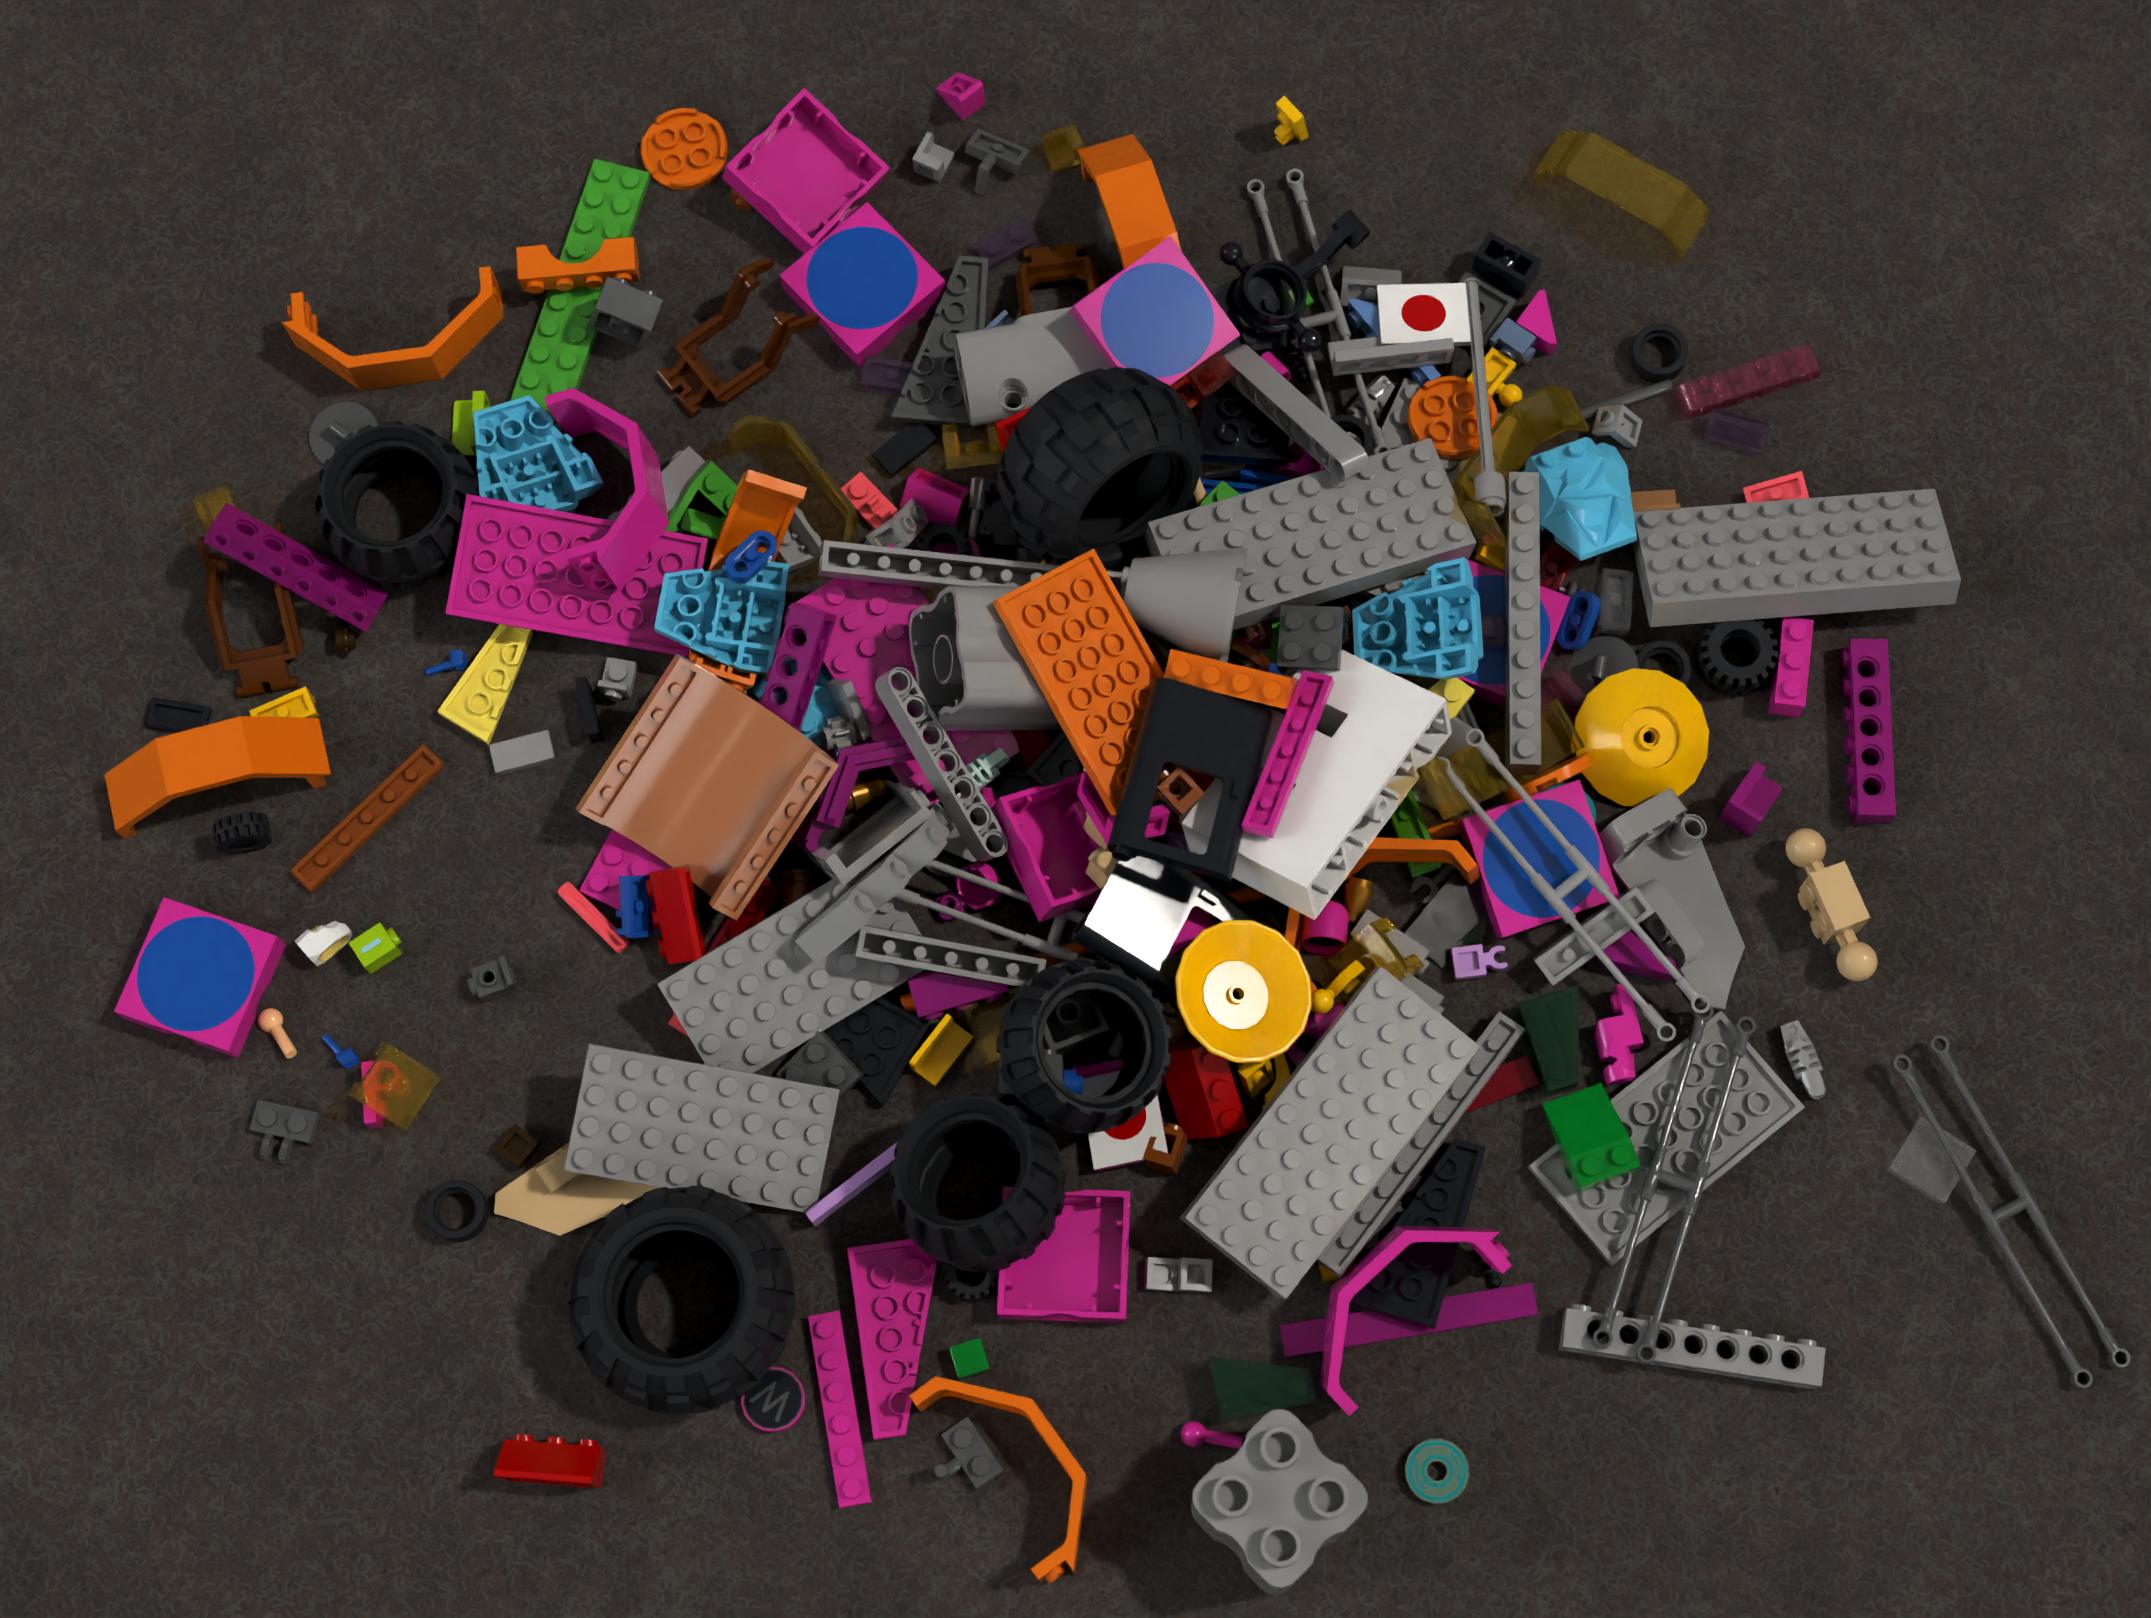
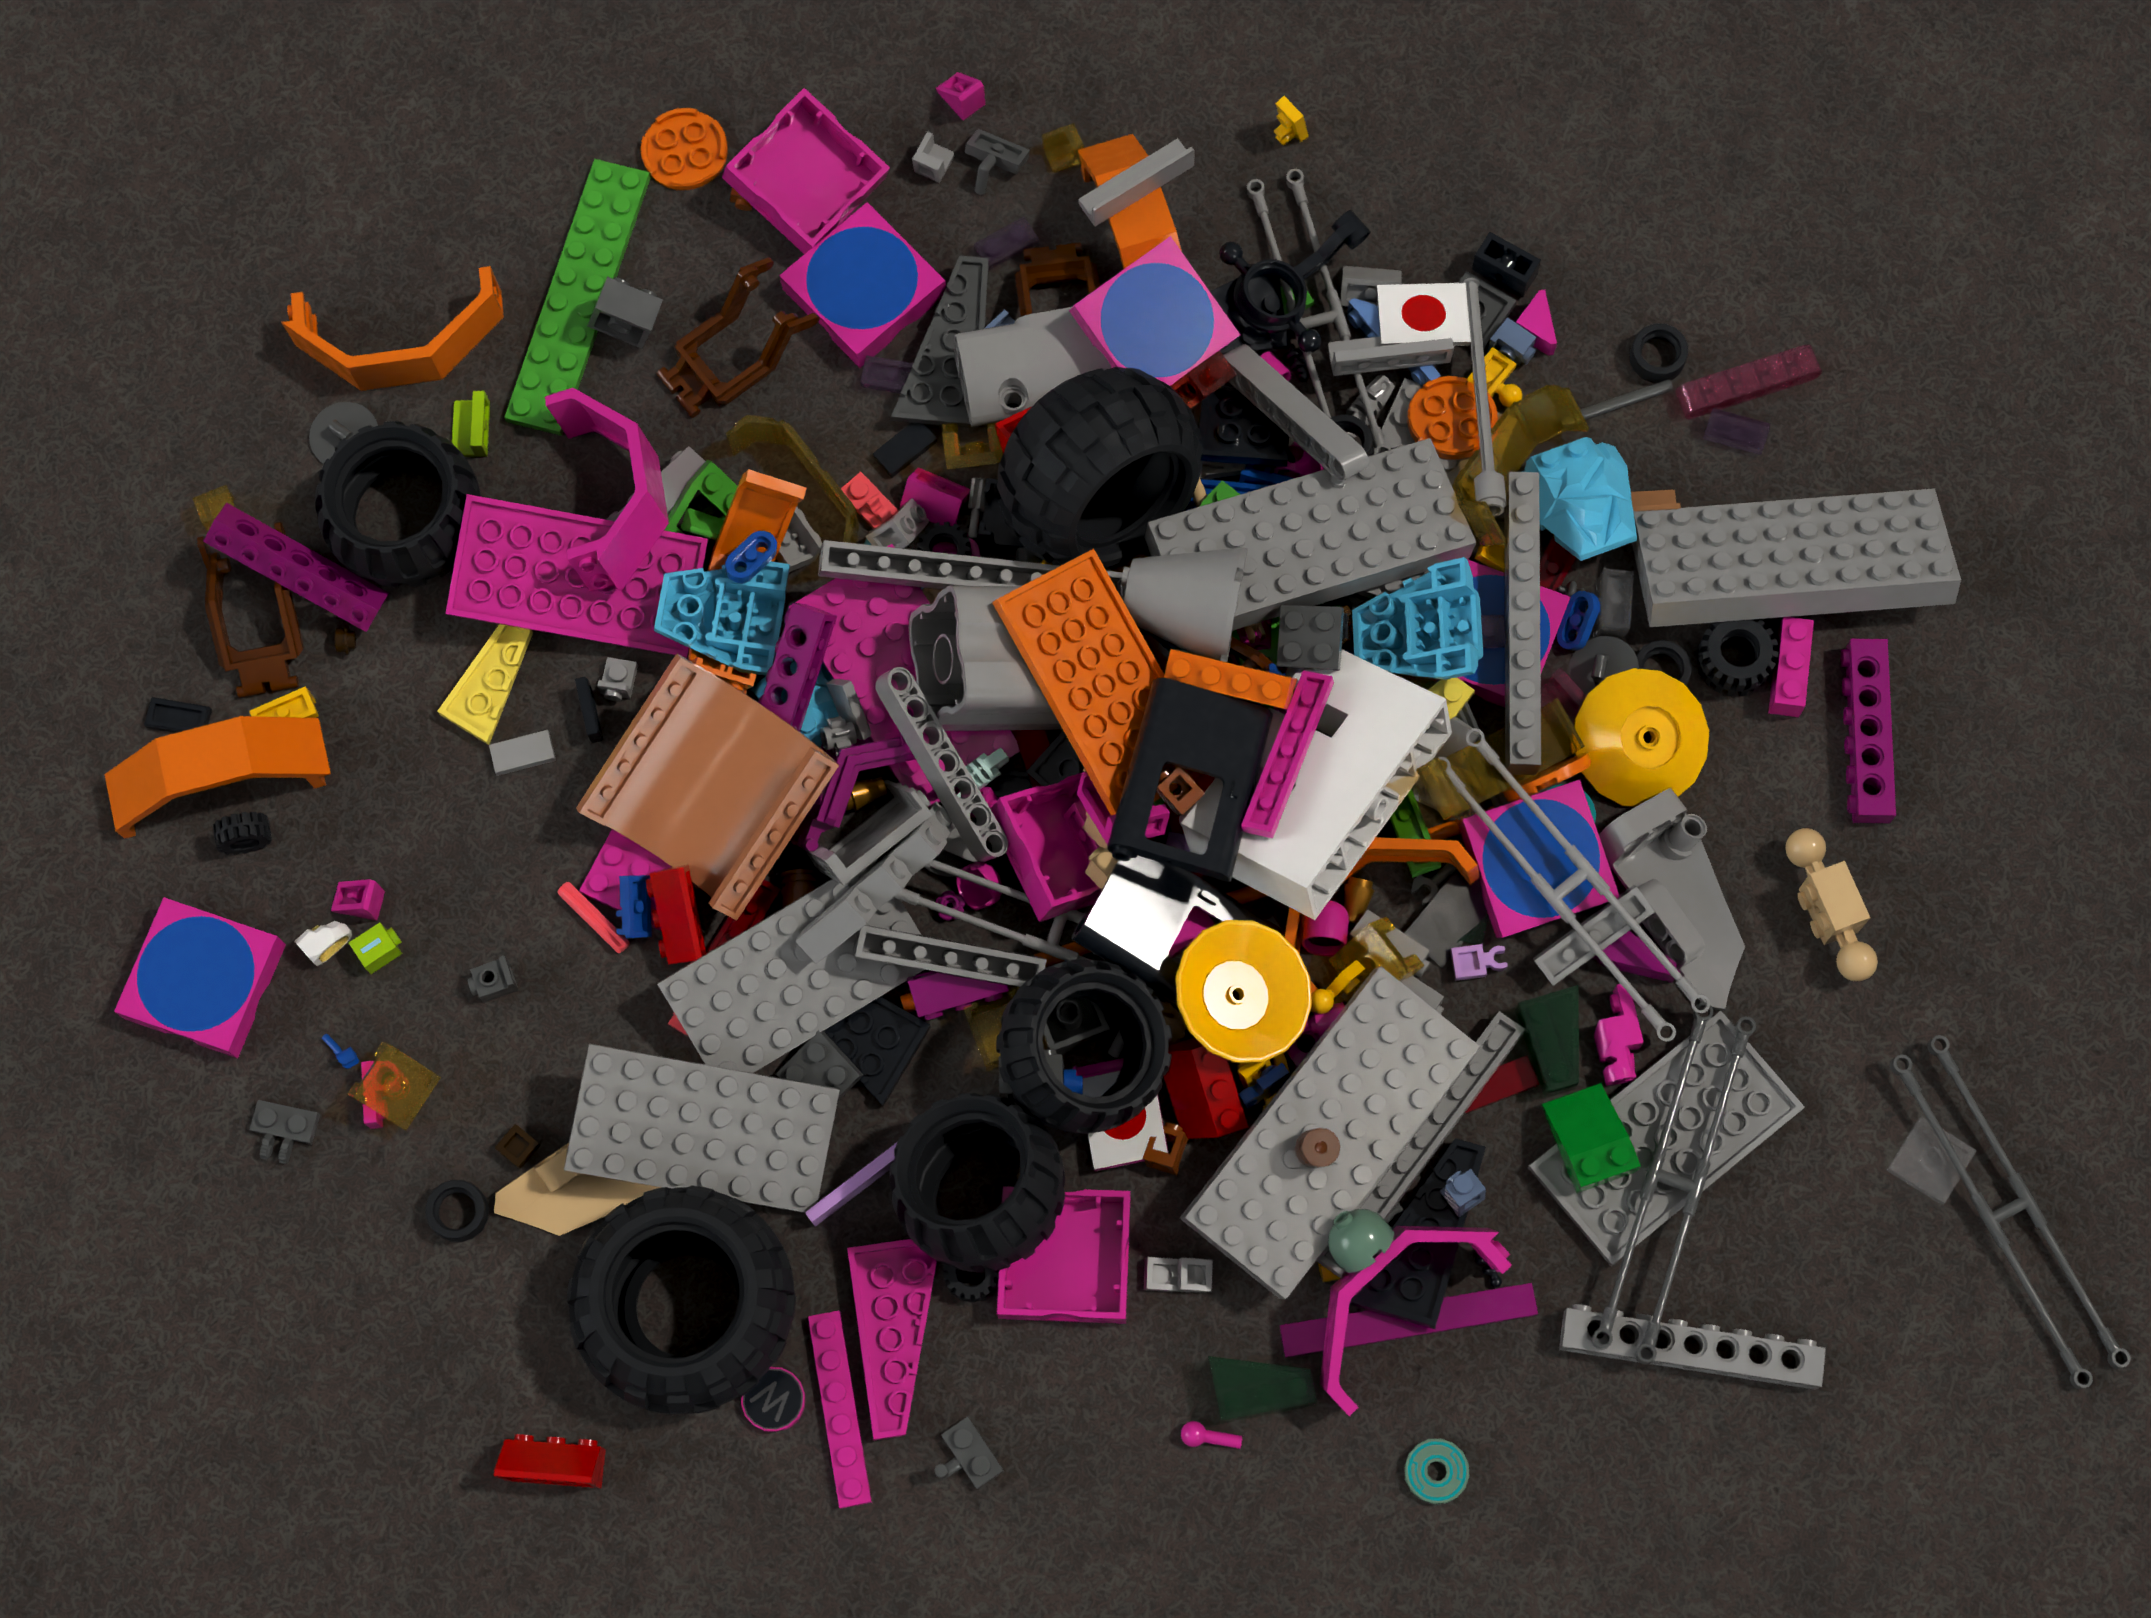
(271, 1021): light nougat bar -> none
(358, 899): none -> dark pink slope
(367, 818): dark orange tile -> none
(457, 662): blue hand -> none
(529, 459): medium azure wedge -> none
(542, 271): orange arch -> none
(938, 1387): orange panel -> none
(940, 1051): yellow panel -> none
(969, 1359): green piece -> none
(1137, 181): none -> light grey panel
(1267, 1085): none -> dark blue plate
(1277, 1501): light grey brick -> none
(1317, 1147): none -> reddish brown piece
(1357, 1238): none -> sand green cylinder
(1463, 1191): none -> sand blue brick
(1619, 424): light grey bracket -> none
(1628, 184): clear yellow windscreen -> none
(1751, 801): magenta panel -> none
(1781, 488): coral plate -> none
(1803, 1059): light grey hinge -> none

